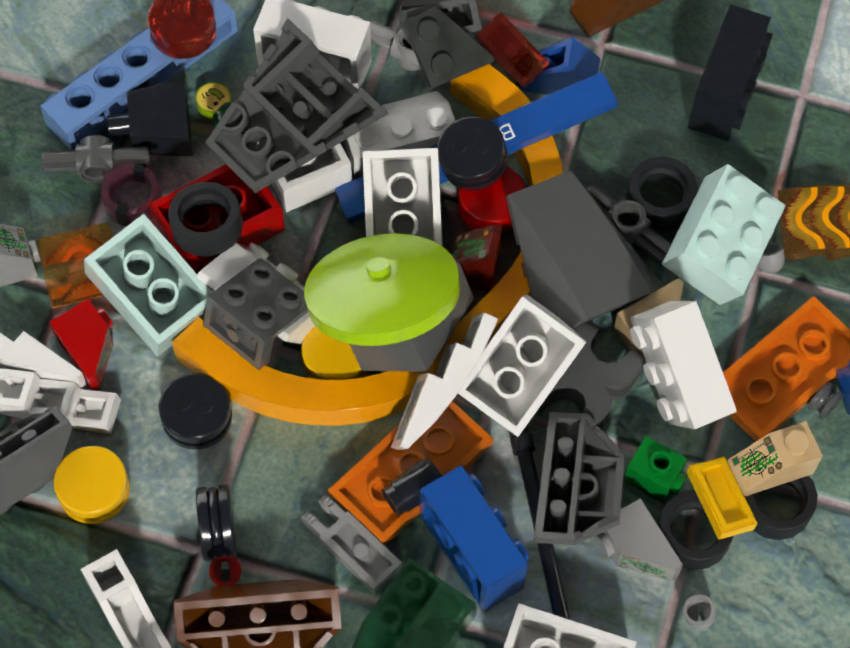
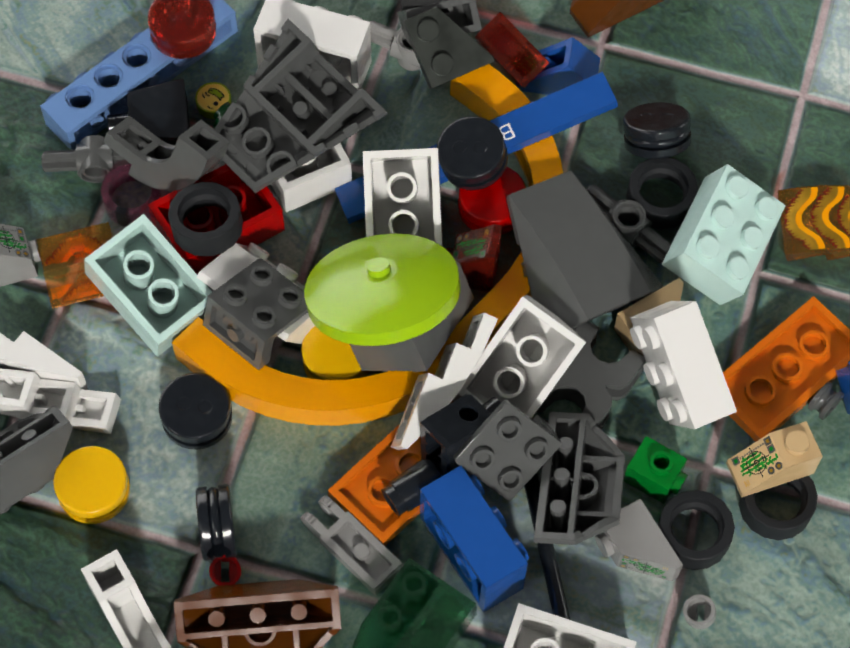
(85, 340): red slope -> none
(163, 164): none -> dark grey arch
(408, 125): white slope -> none
(450, 428): none -> black torso
(508, 449): none -> dark grey bracket
(657, 130): none -> black head
(721, 497): yellow tile -> none
(731, 73): black brick -> none
(772, 258): light grey hinge -> none

